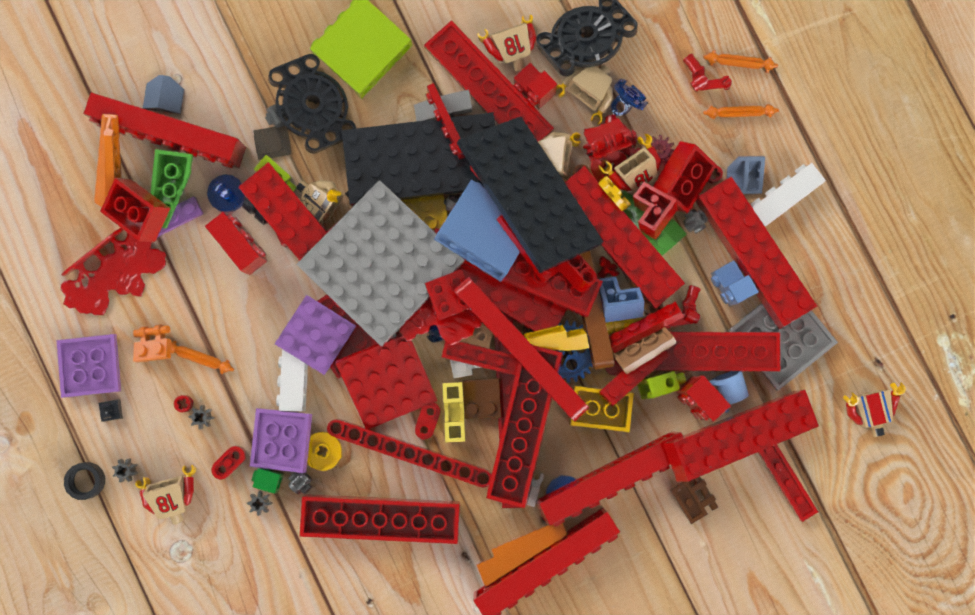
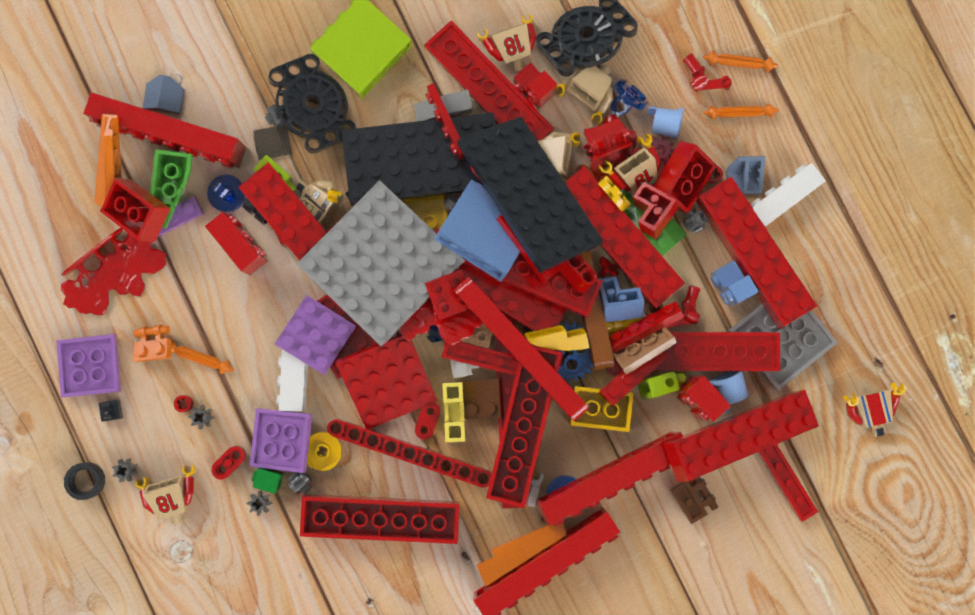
(666, 121): none -> light blue hat

